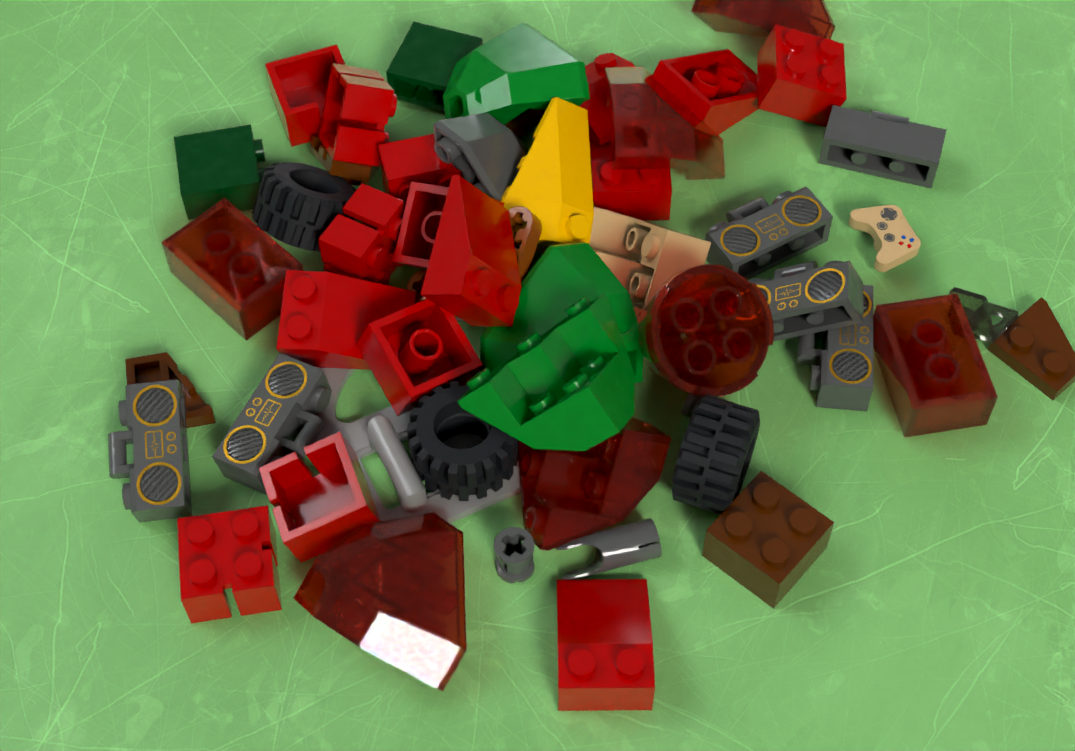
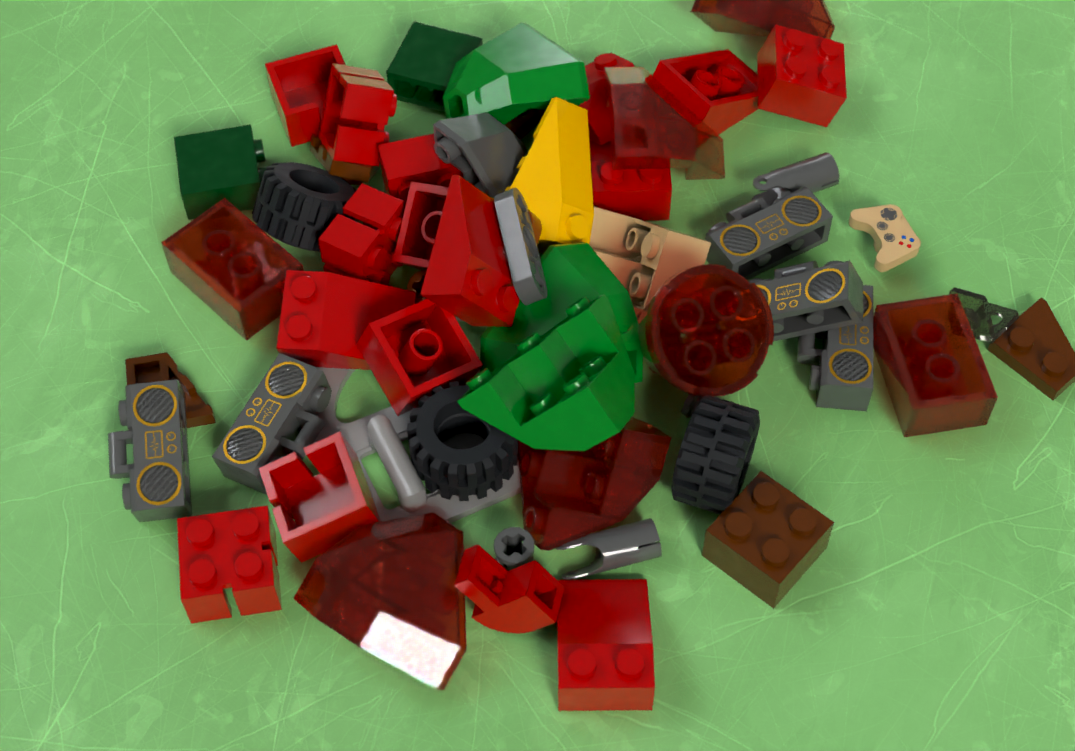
(511, 599): none -> red brick
(520, 246): none -> dark grey beam
(814, 173): none -> dark grey piece
(882, 146): dark grey piece -> none

